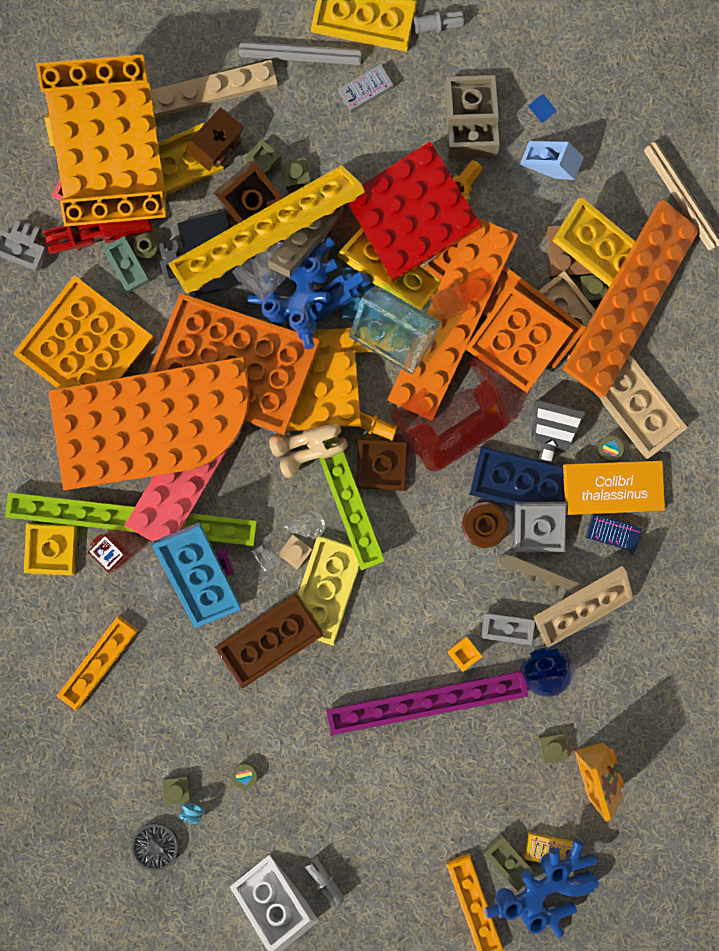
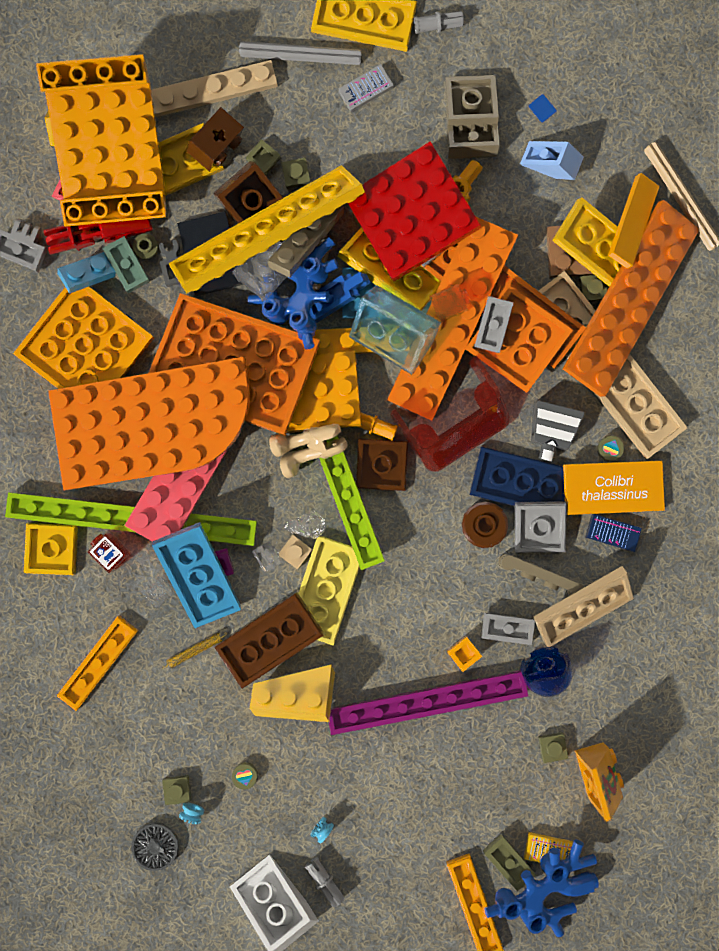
(86, 272): none -> dark azure plate
(193, 647): none -> yellow piece
(296, 695): none -> yellow wedge
(322, 830): none -> medium azure bush
(493, 324): none -> light grey plate
(633, 221): none -> light orange tile

